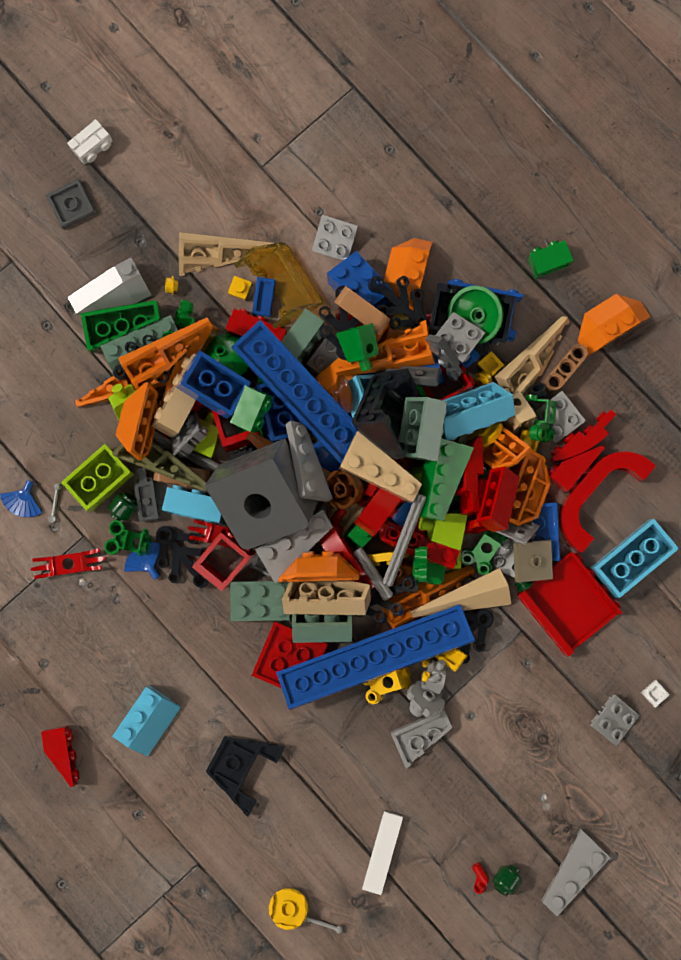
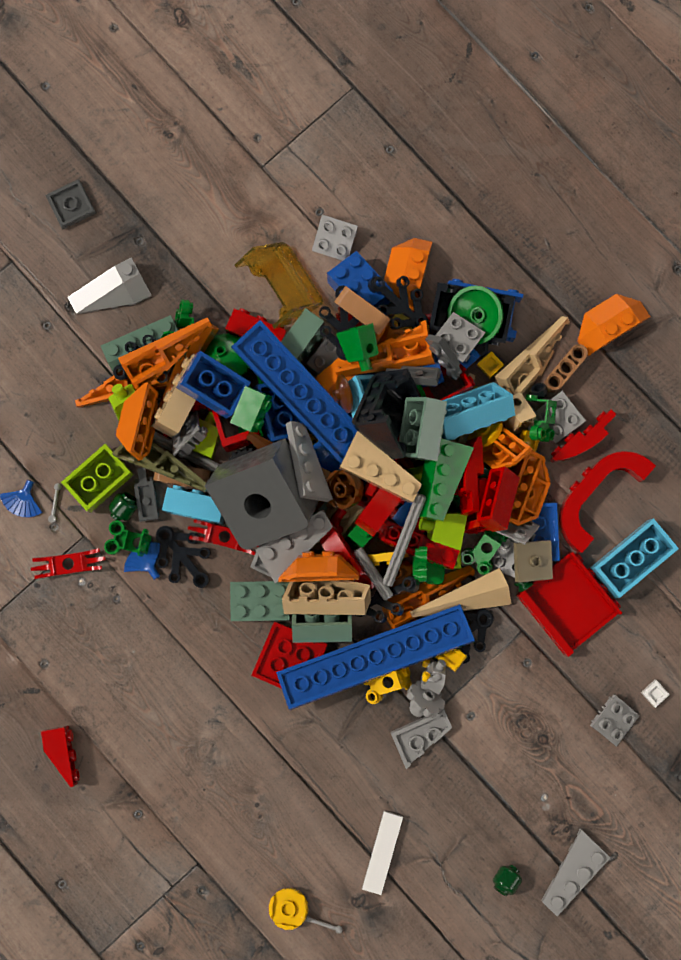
(90, 142): white brick -> none
(112, 323): green wedge -> none
(146, 721): medium azure slope -> none
(171, 285): yellow plate -> none
(207, 251): tan wedge -> none
(212, 574): red window -> none
(233, 763): black wing -> none
(240, 288): yellow plate -> none
(264, 297): blue tile -> none
(481, 878): red arm -> none
(482, 378): yellow plate -> none
(550, 258): green brick -> none
(569, 471): red slope -> none

